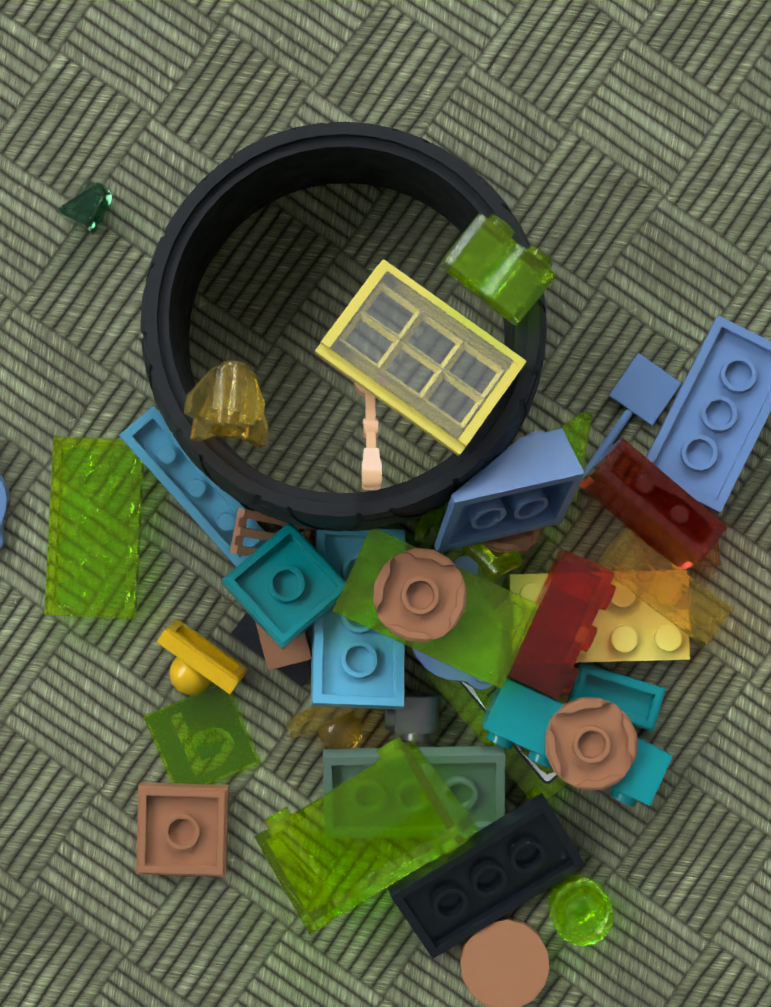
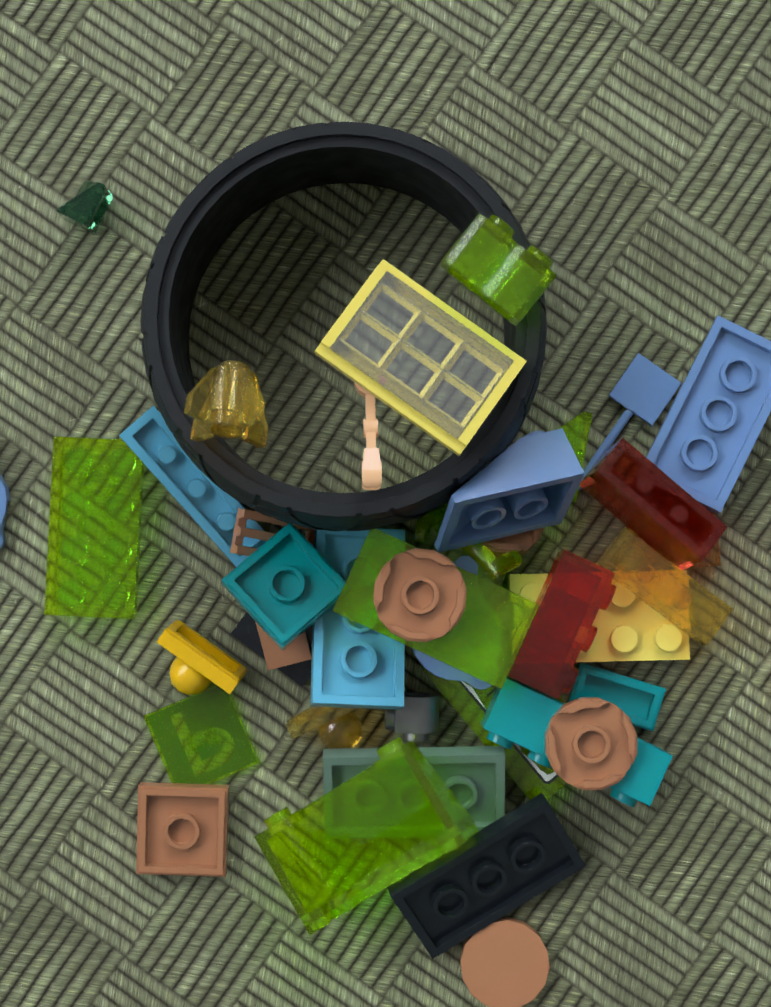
(580, 910): clear neon green wheel -> none

